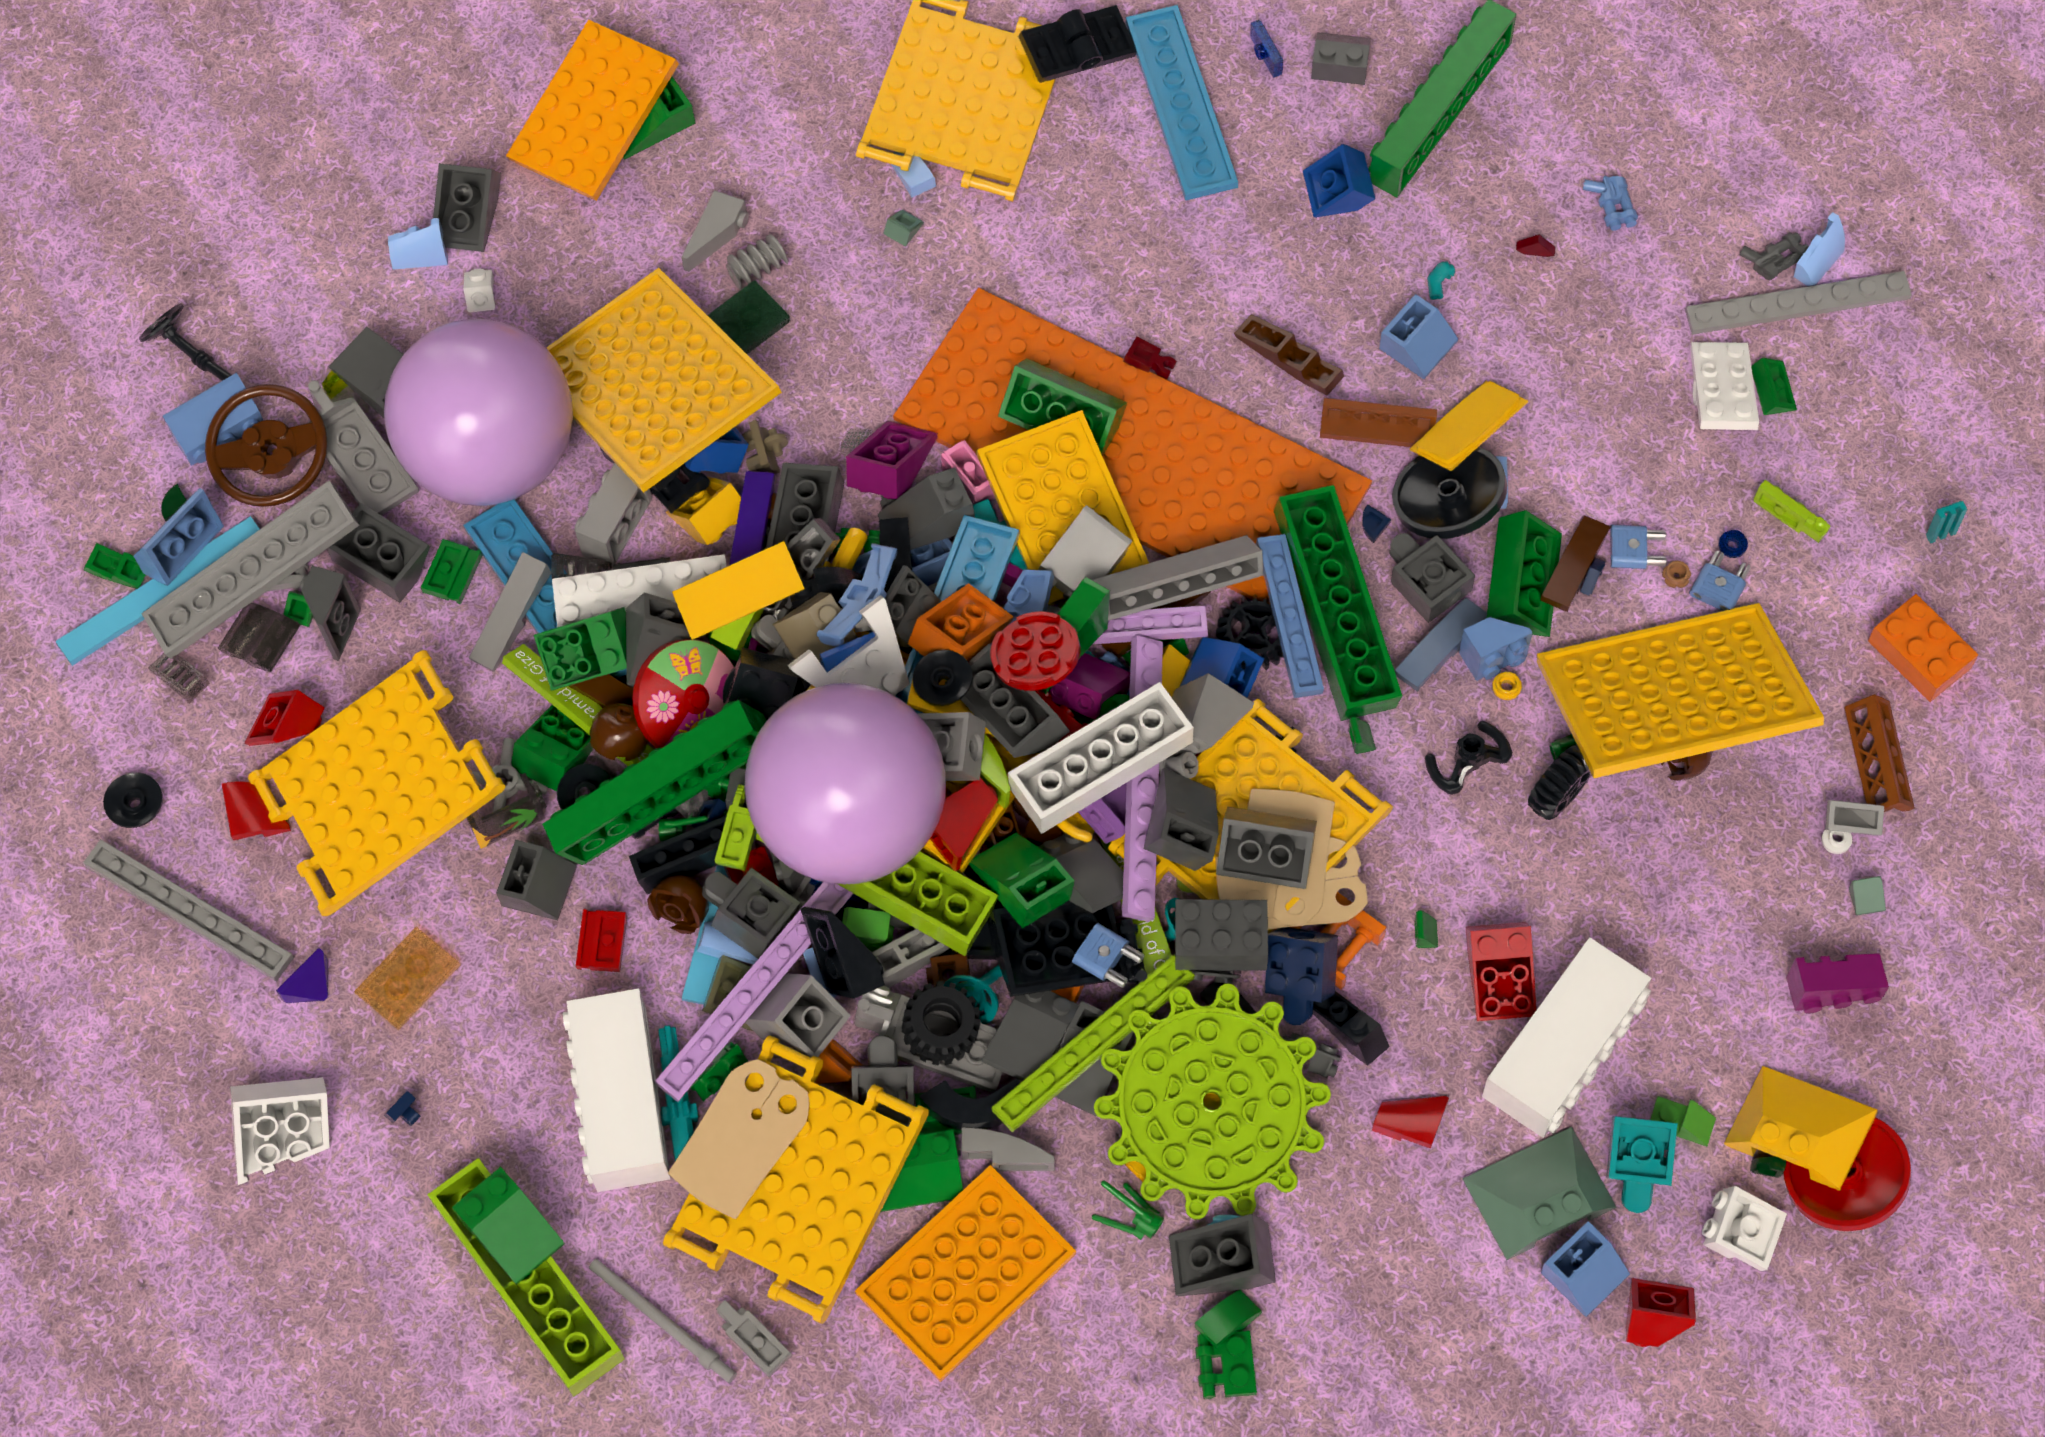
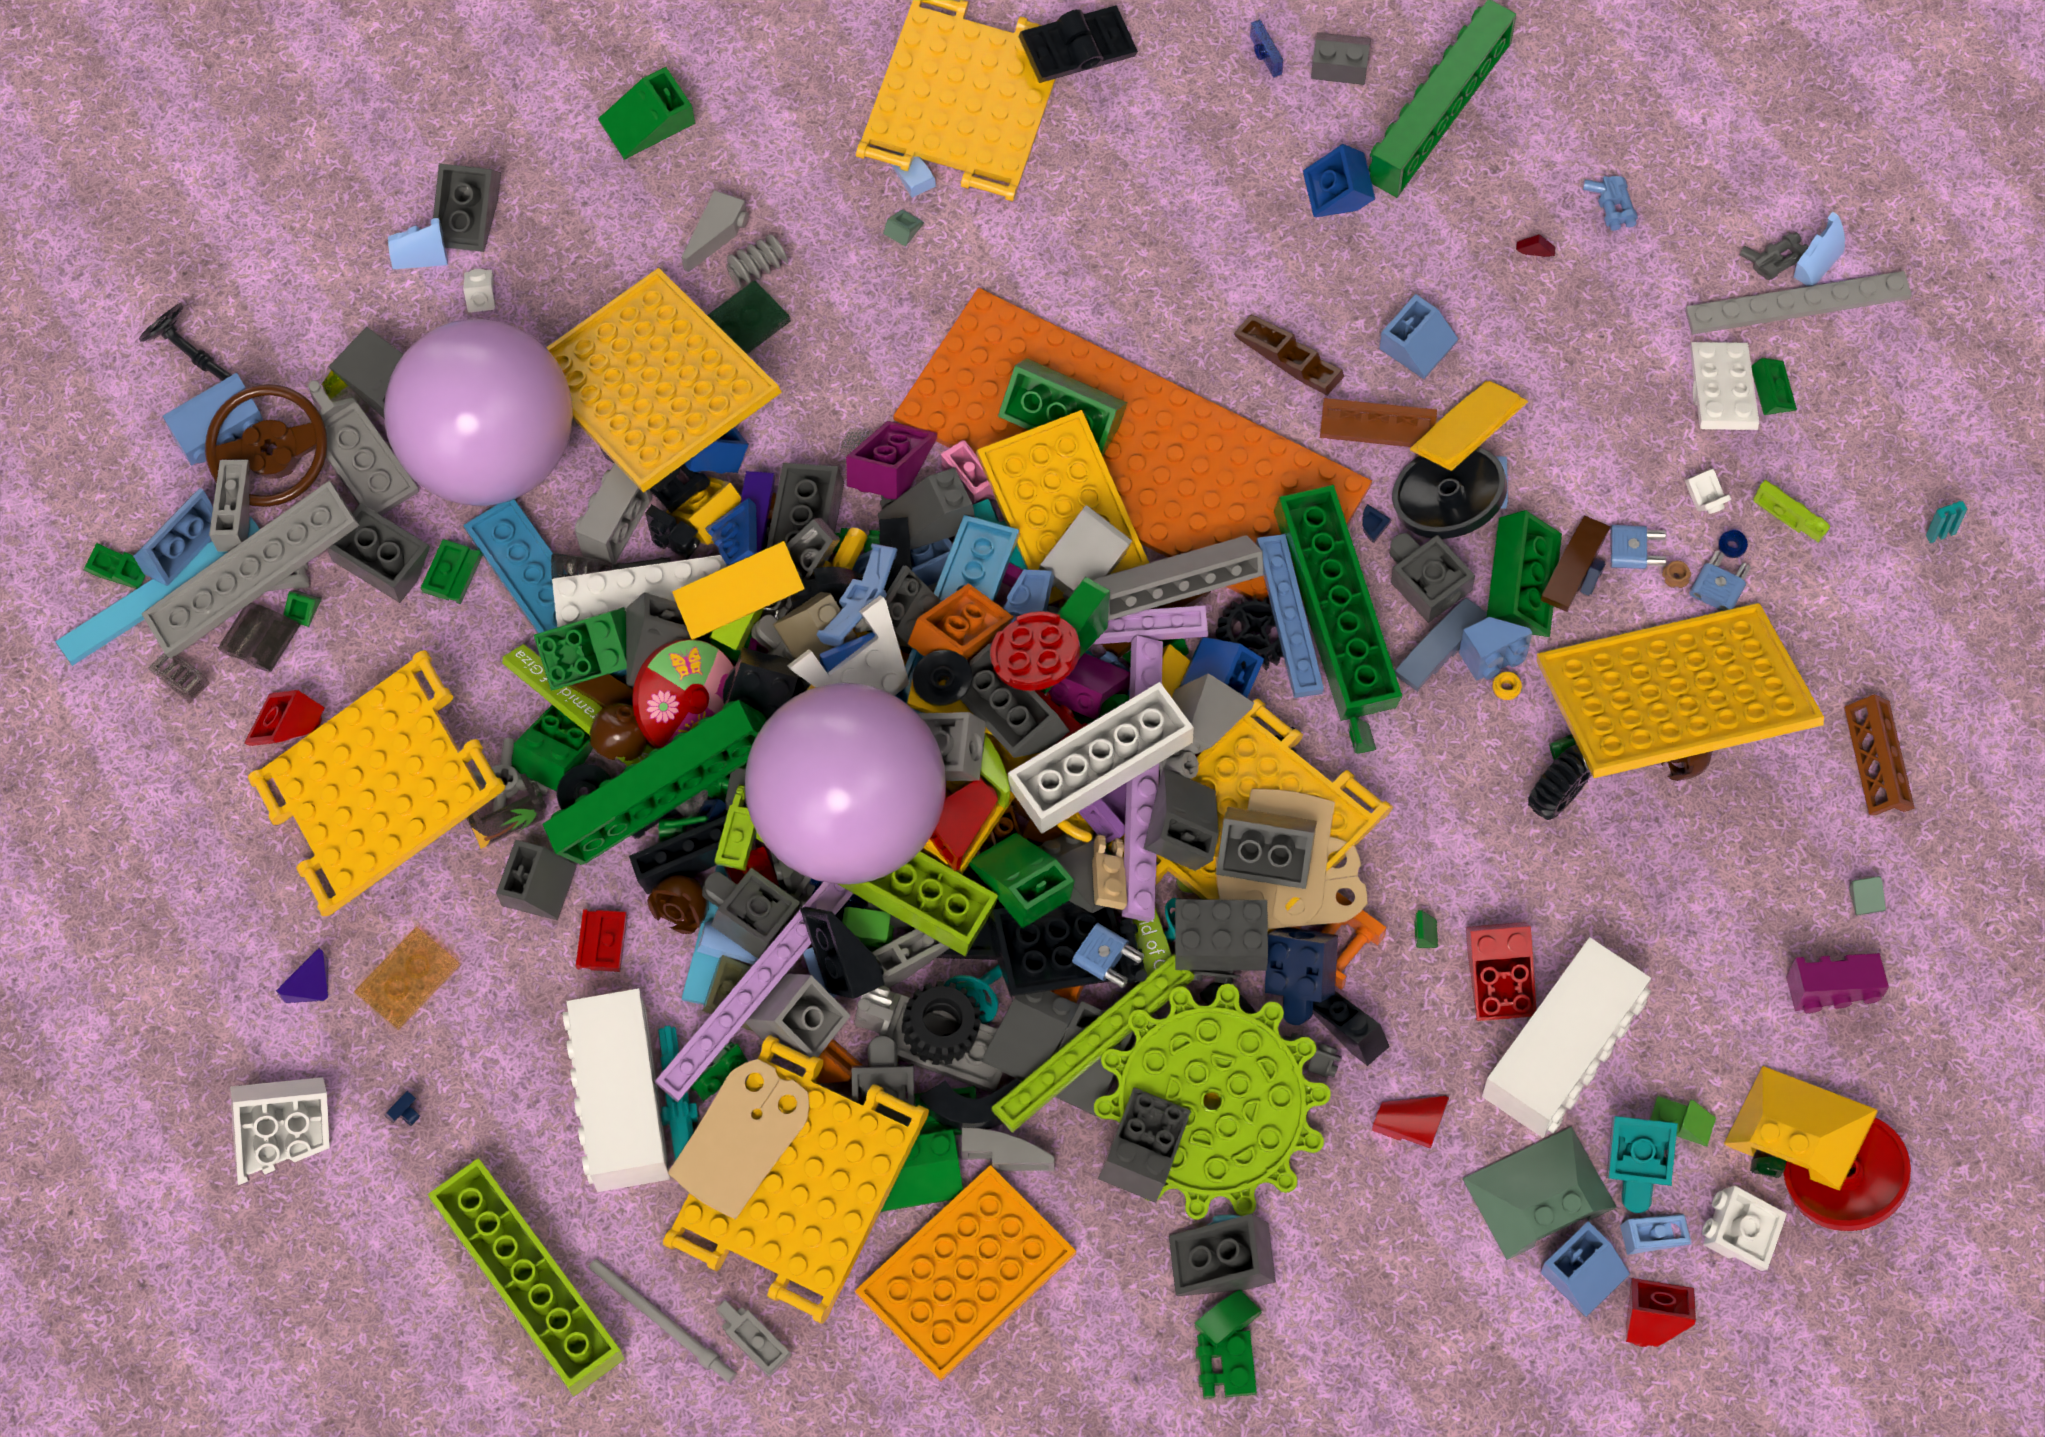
(126, 790): black dish -> none
(172, 502): dark green tile -> none
(188, 910): light grey plate -> none
(231, 505): none -> light grey slope
(248, 813): red slope -> none
(331, 606): dark grey slope -> none
(508, 1225): green slope -> none
(509, 611): light grey slope -> none
(592, 109): light orange plate -> none
(668, 534): none -> black plate
(736, 533): none -> blue wing
(768, 447): dark tan hips -> none
(939, 965): reddish brown brick -> none
(1109, 874): none -> tan hinge
(1144, 1145): none -> dark grey slope
(1146, 357): dark red plate -> none
(1146, 1220): green plant -> none
(1181, 103): dark azure plate -> none
(1437, 276): teal arm -> none
(1469, 756): black piece -> none
(1653, 1233): none -> light blue slope
(1707, 492): none -> white bracket
(1833, 846): white plate -> none
(1854, 817): light grey slope -> none
(1923, 647): orange brick -> none

